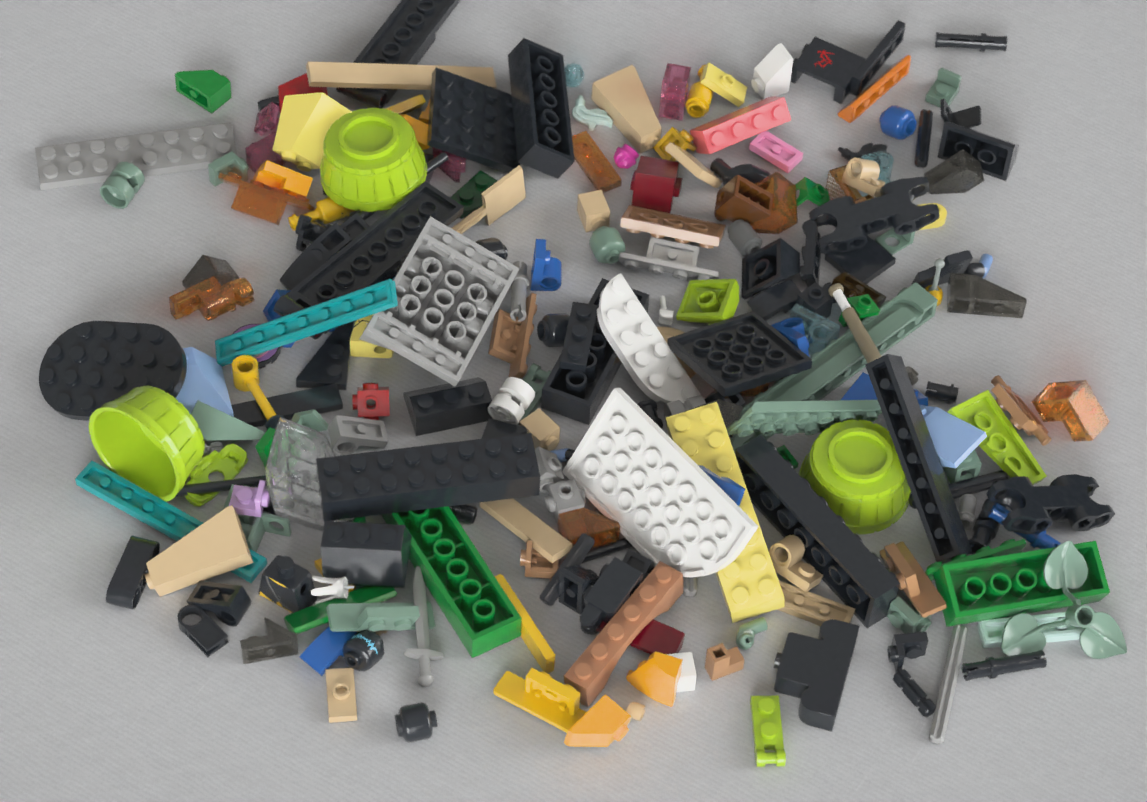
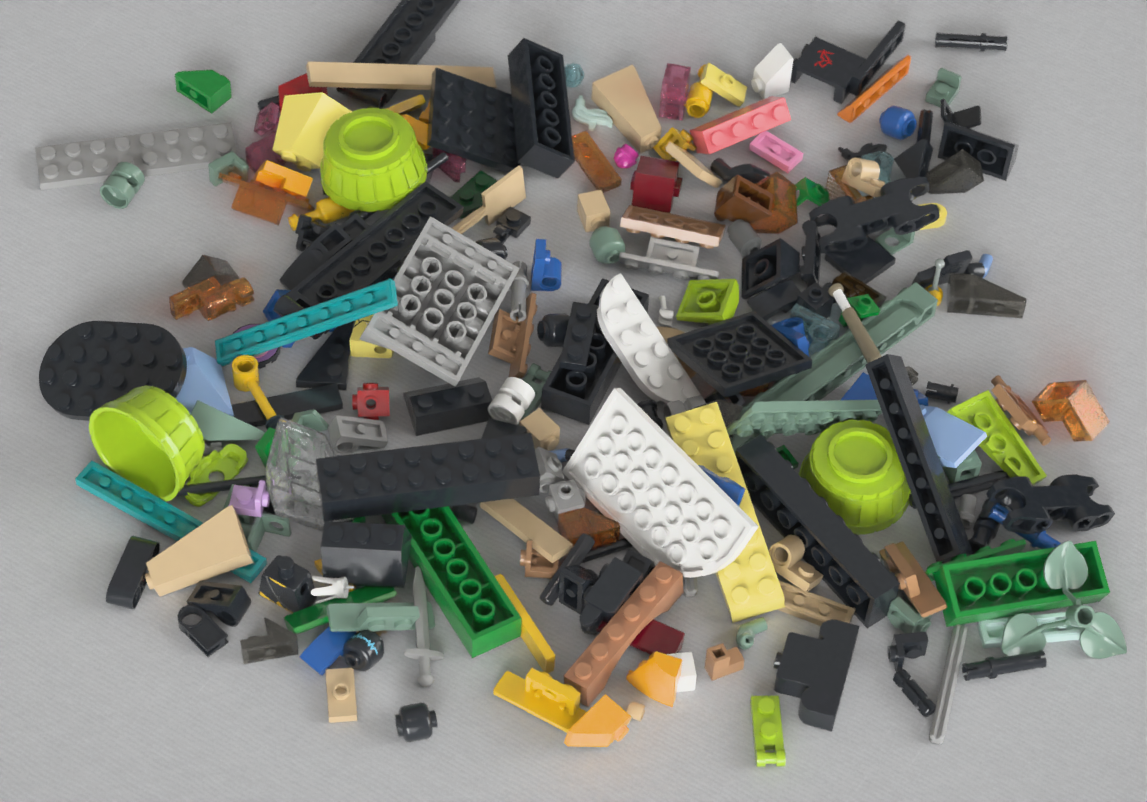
(511, 223): none -> black plate
(915, 160): none -> black slope

